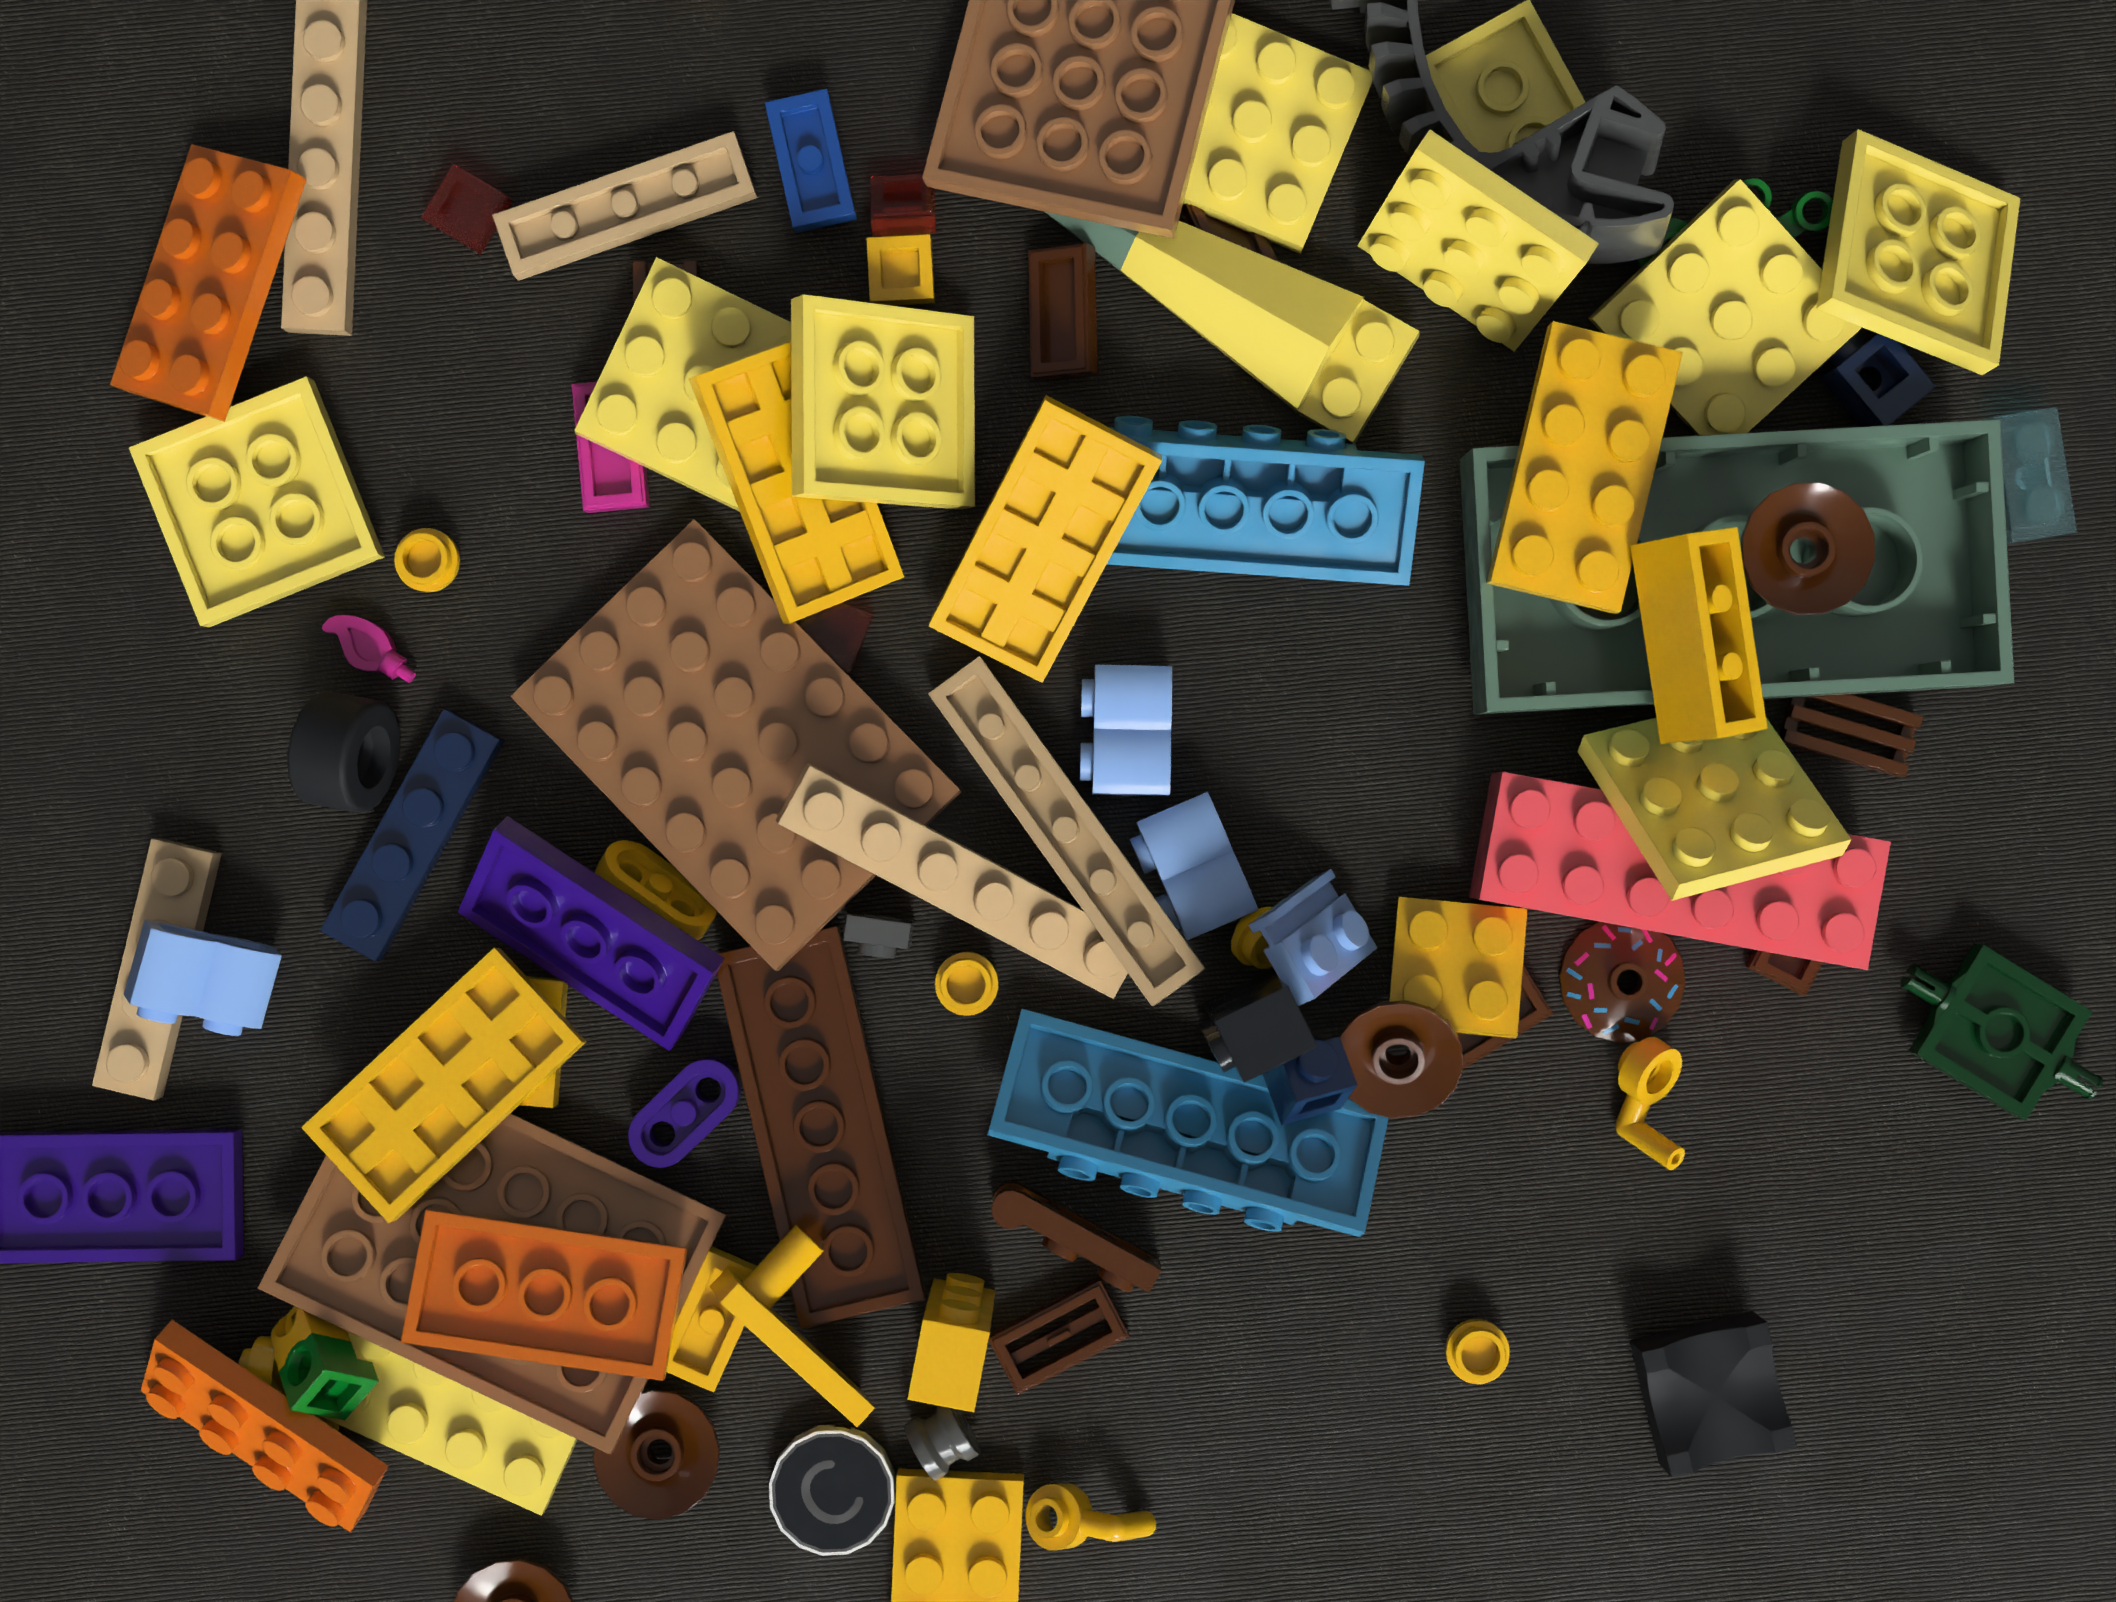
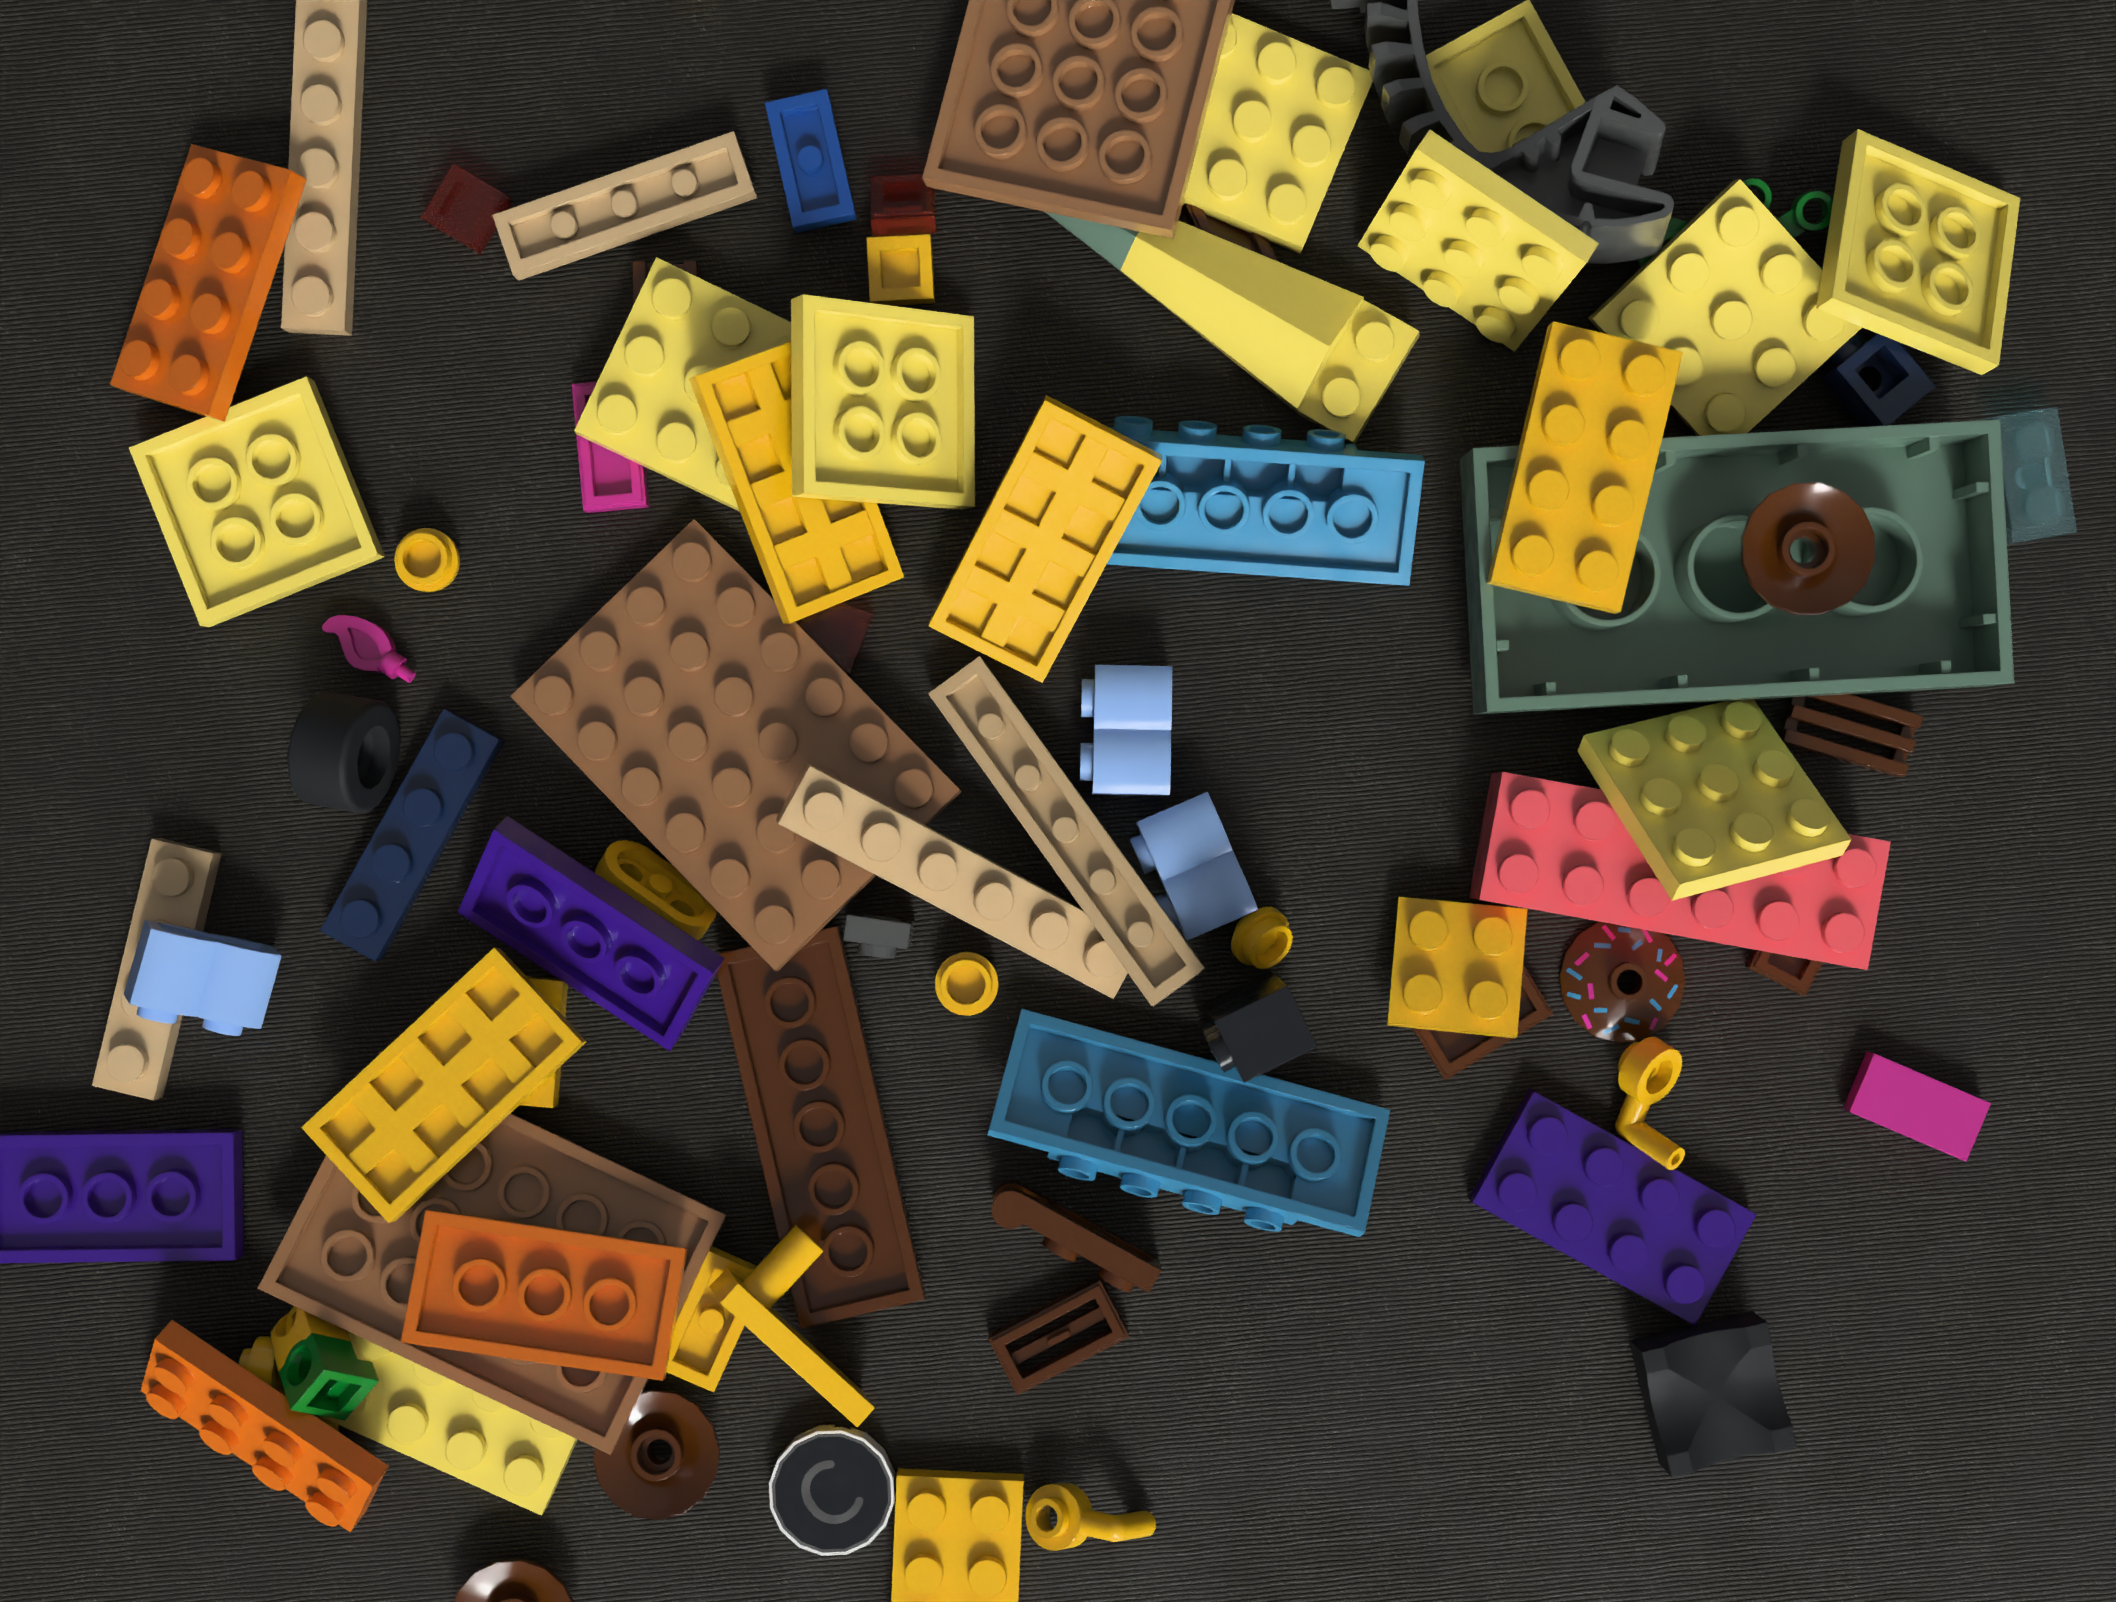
(686, 1110): dark purple plate -> none
(942, 1440): dark grey wheel -> none
(953, 1343): yellow brick -> none
(1063, 312): reddish brown tile -> none
(1311, 1082): dark blue brick -> none
(1314, 937): light blue plate -> none
(1408, 1082): reddish brown dish -> none
(1477, 1351): yellow plate -> none
(1612, 1207): none -> dark purple plate
(1699, 636): yellow brick -> none
(1916, 1106): none -> dark pink tile
(2000, 1031): dark green plate -> none

